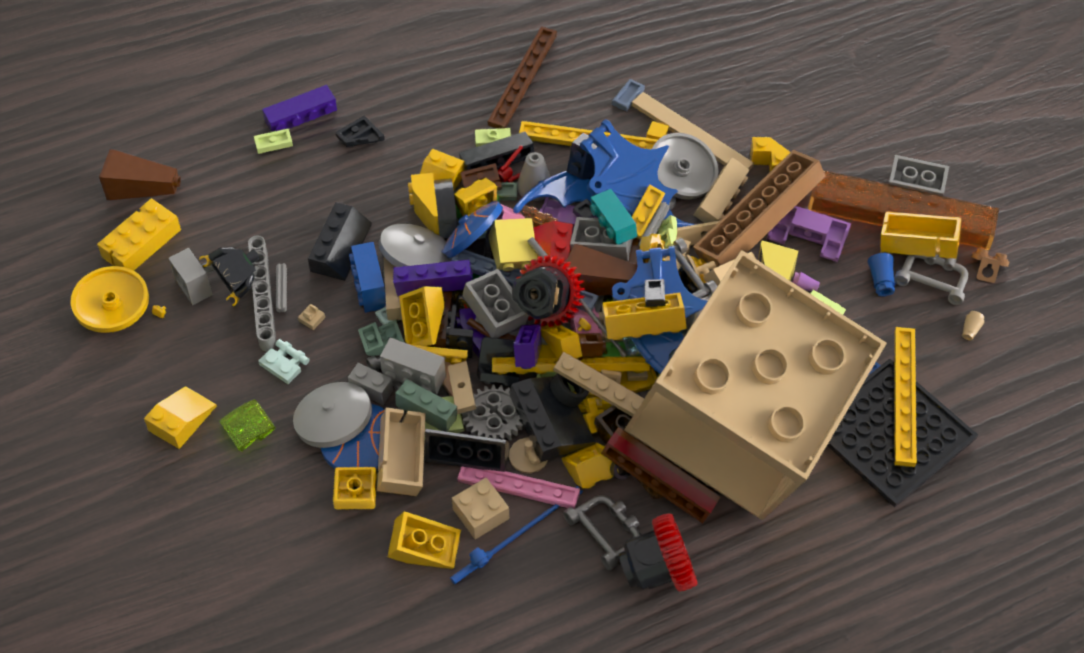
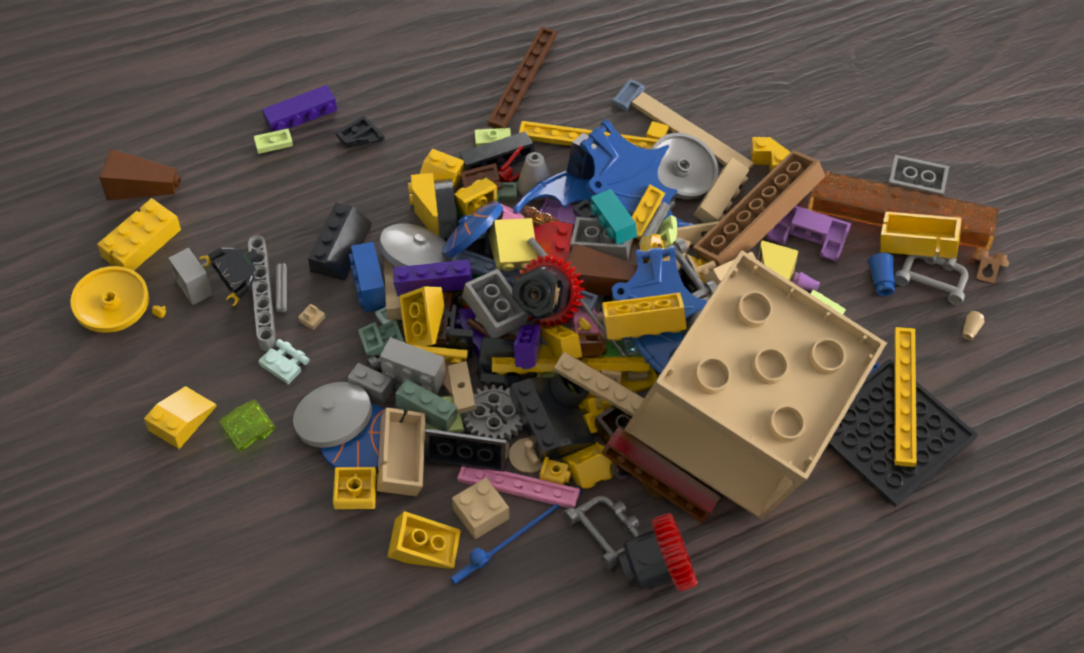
(555, 472): none -> yellow brick
(654, 293): tile -> none

